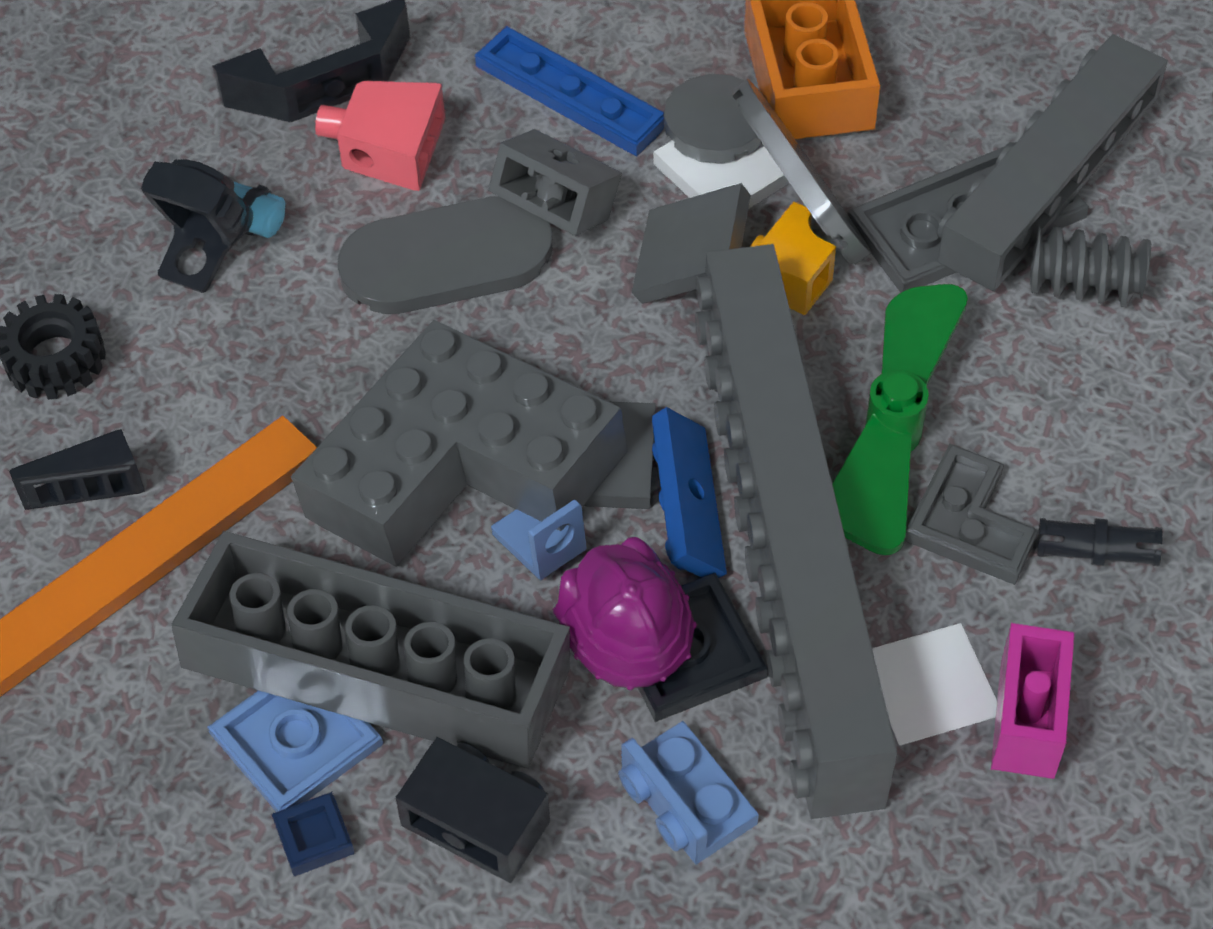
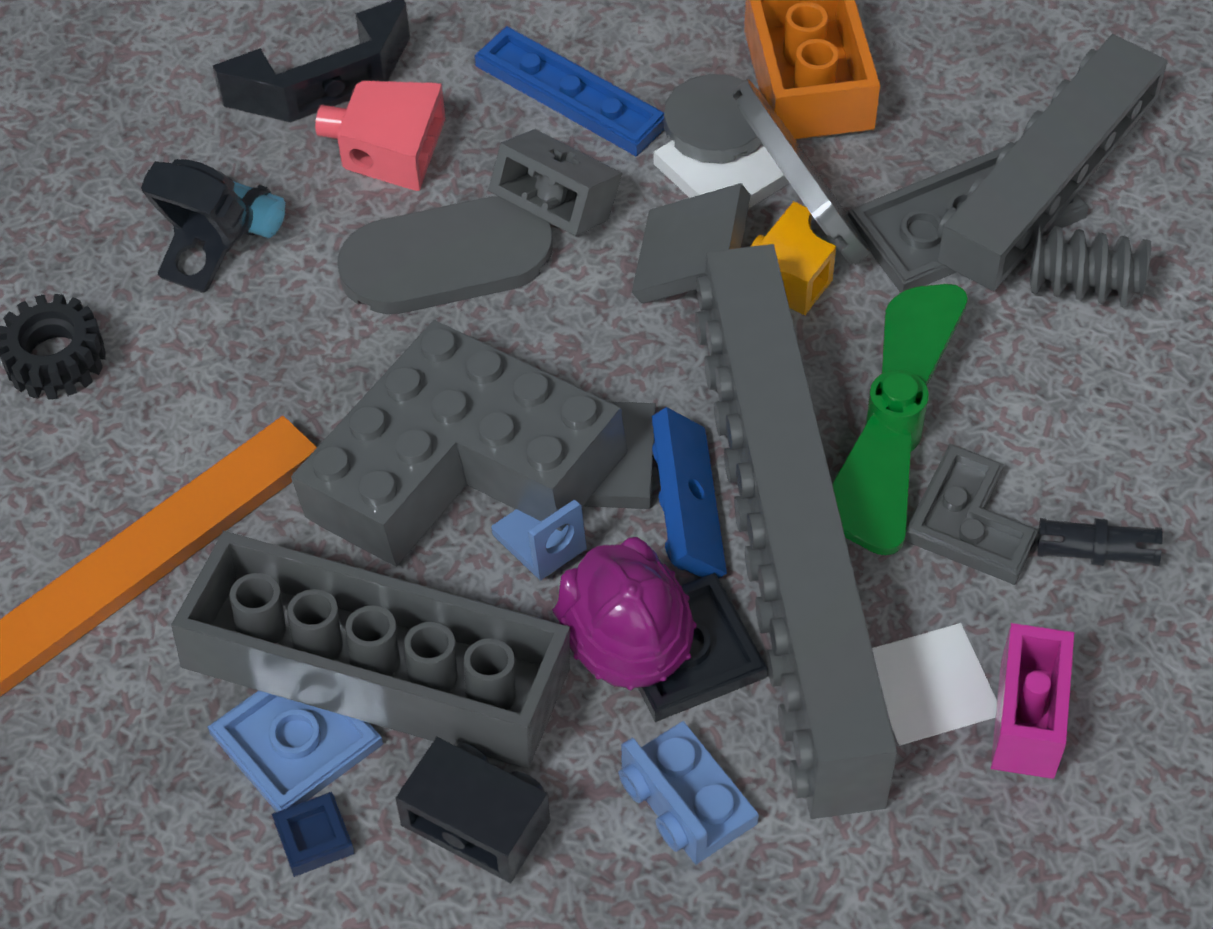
(79, 474): black slope -> none

